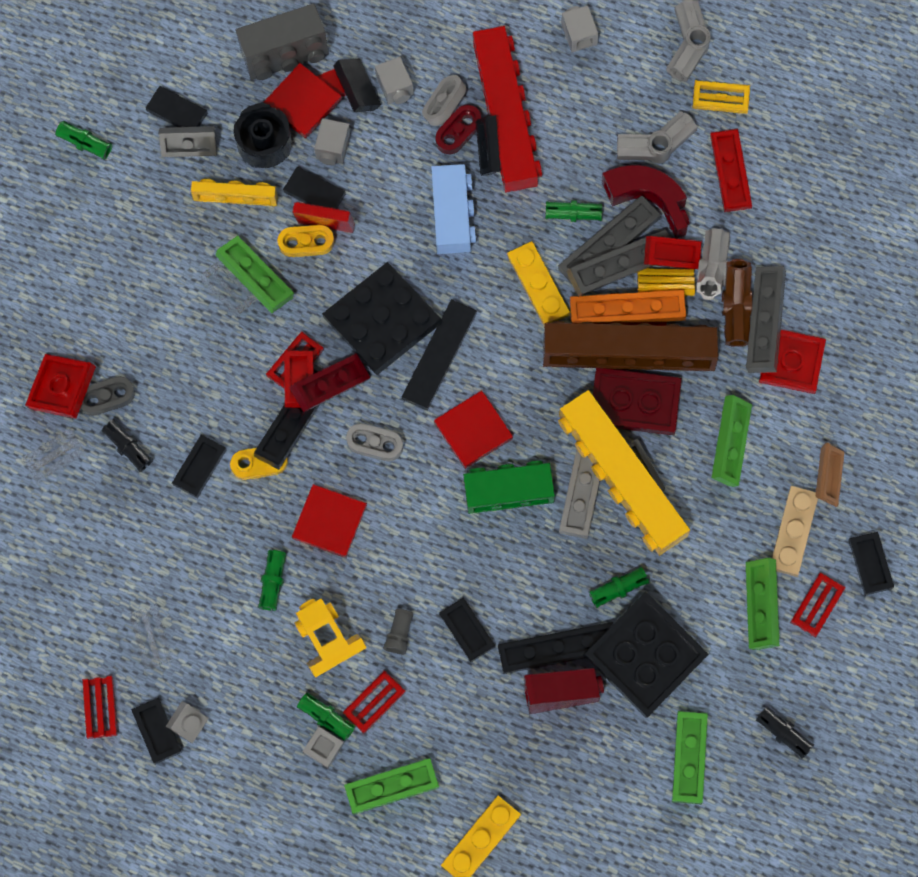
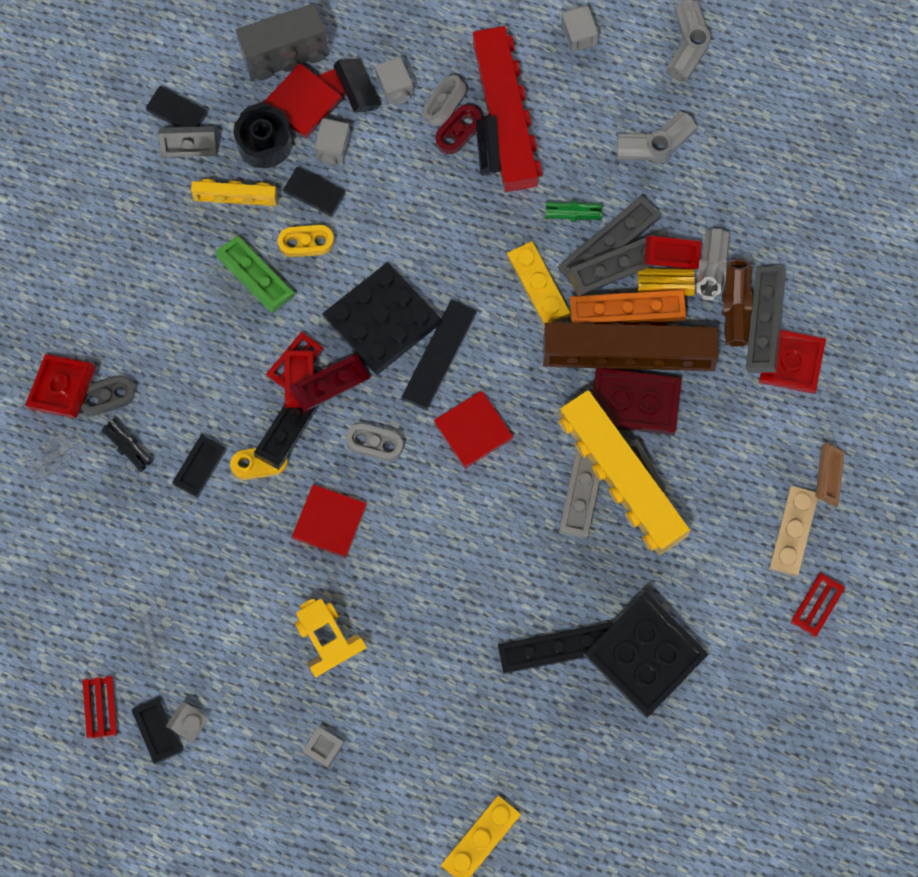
(83, 140): green pin -> none
(272, 580): green pin -> none
(319, 215): red tile -> none
(326, 716): green pin -> none
(382, 710): red tile -> none
(391, 786): bright green plate -> none
(397, 638): dark grey pin -> none
(452, 209): light blue brick -> none
(467, 630): black tile -> none
(508, 487): green brick -> none
(562, 689): dark red slope -> none
(618, 587): green pin -> none
(655, 186): dark red arch -> none
(689, 757): bright green plate -> none
(717, 106): yellow tile -> none
(731, 170): red tile -> none
(731, 441): bright green plate -> none
(762, 604): bright green plate -> none
(784, 732): black pin -> none
(871, 563): black tile -> none

